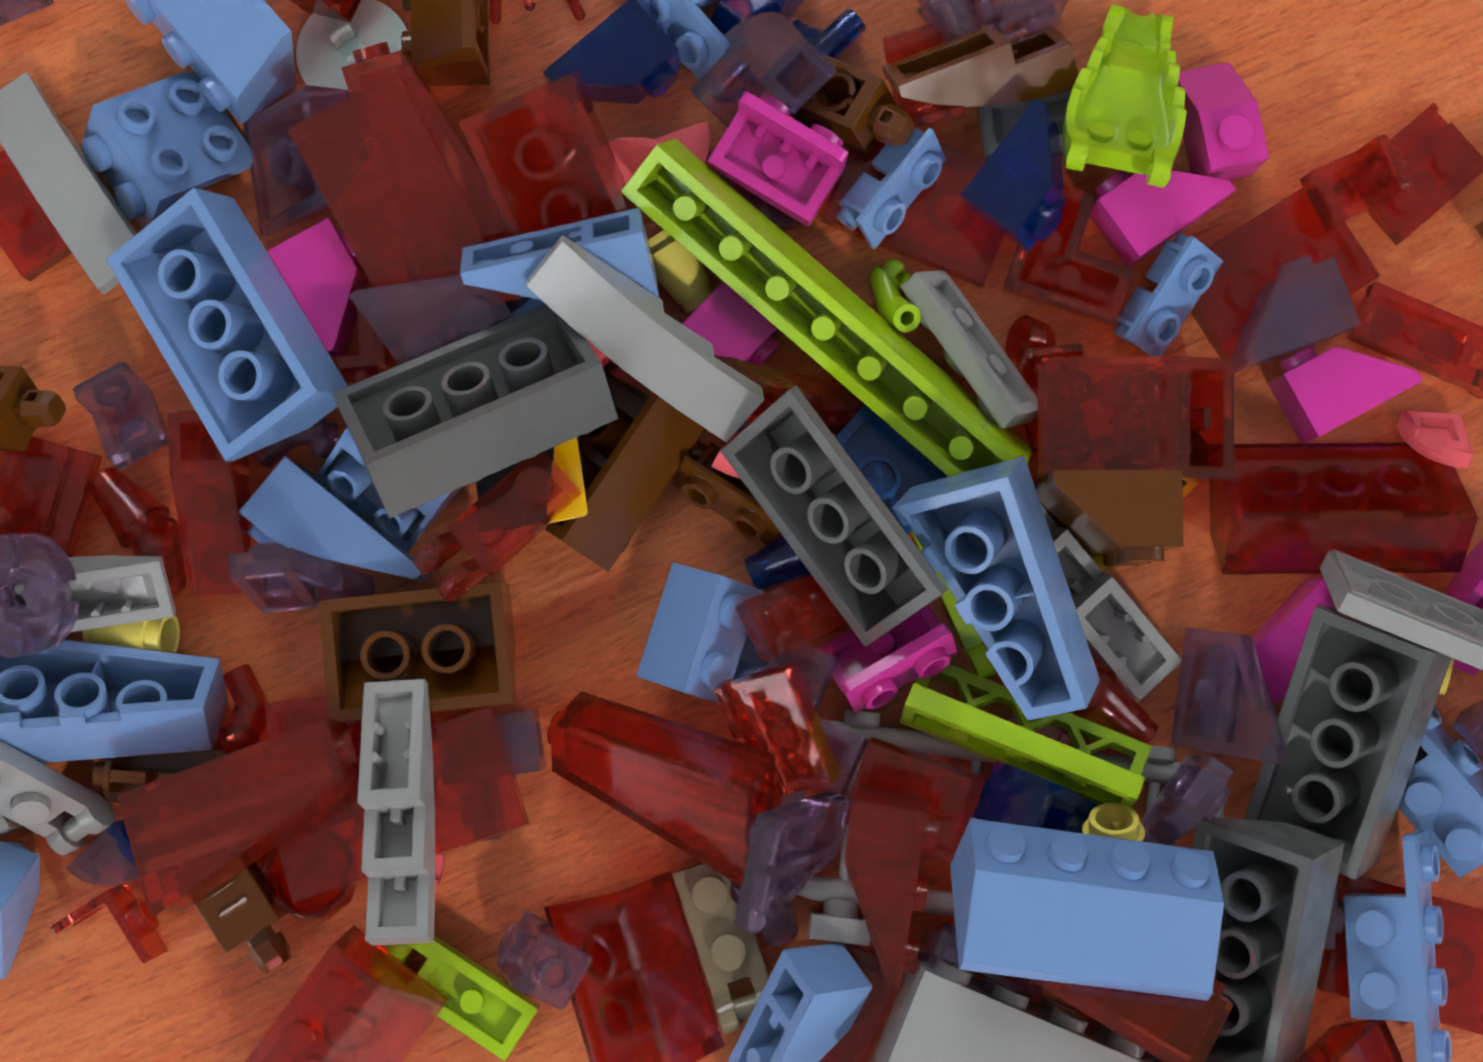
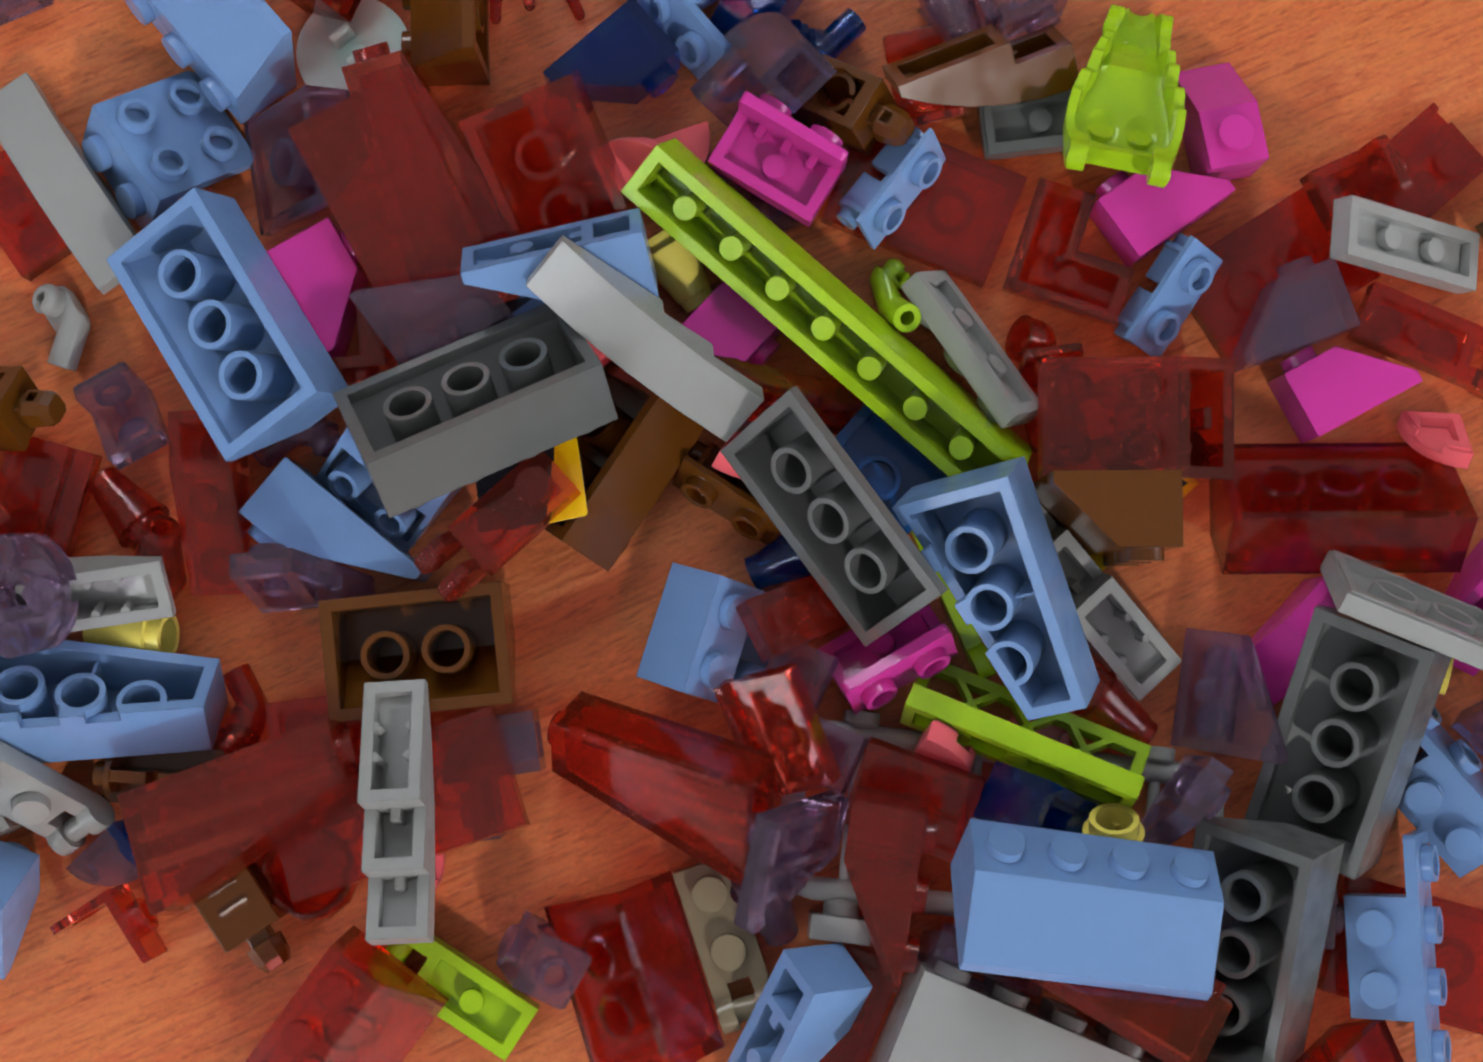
(67, 319): none -> light grey arm
(940, 743): none -> coral tile
(1022, 180): clear blue slope -> none
(1404, 245): none -> light grey plate

